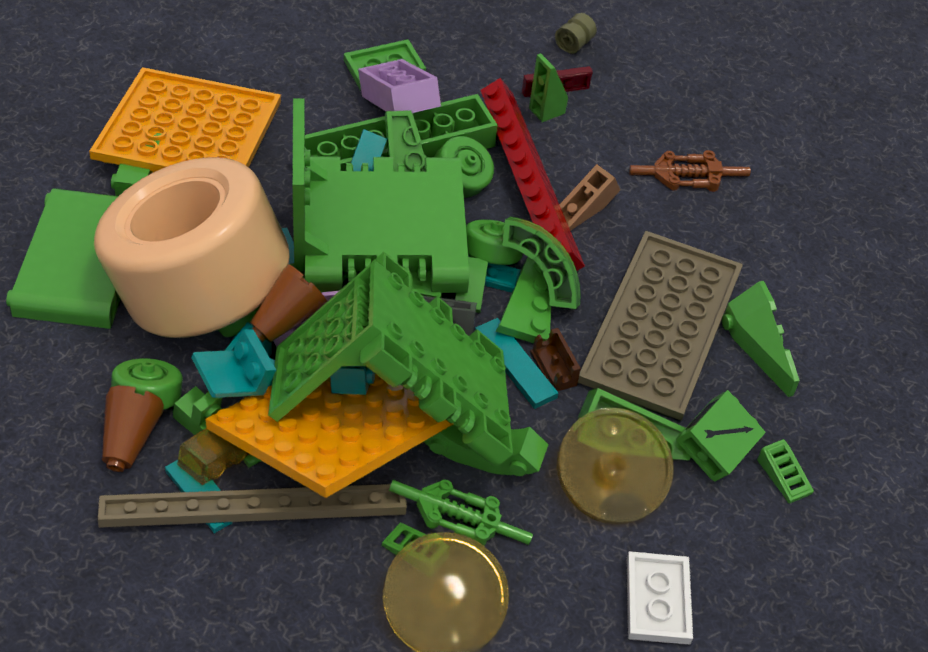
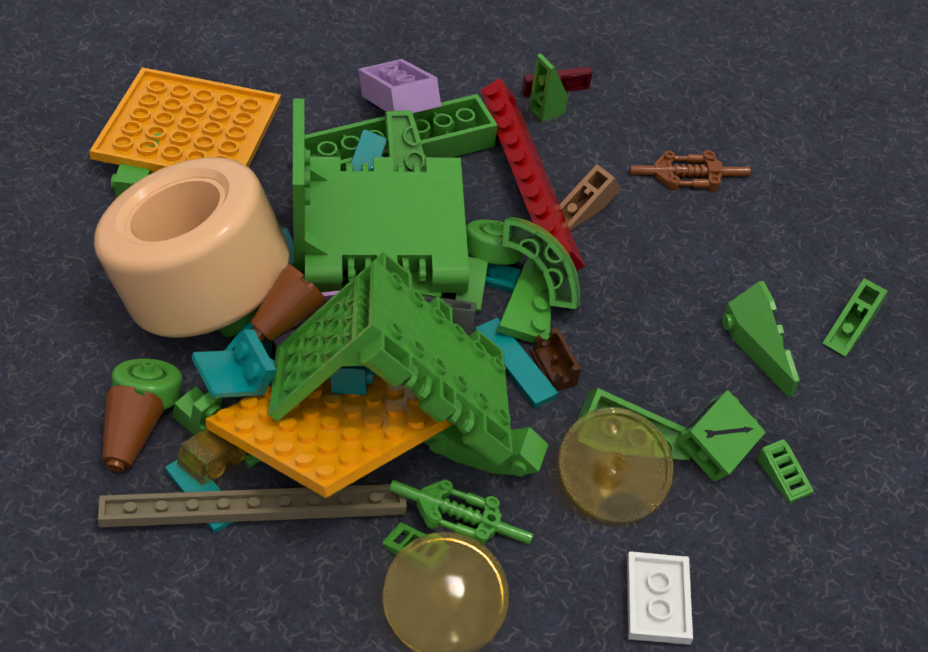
(61, 269): bright green windscreen -> none
(379, 55): bright green plate -> none
(475, 163): bright green wheel -> none
(575, 33): olive wheel -> none
(661, 325): dark tan plate -> none
(856, 317): none -> bright green slope

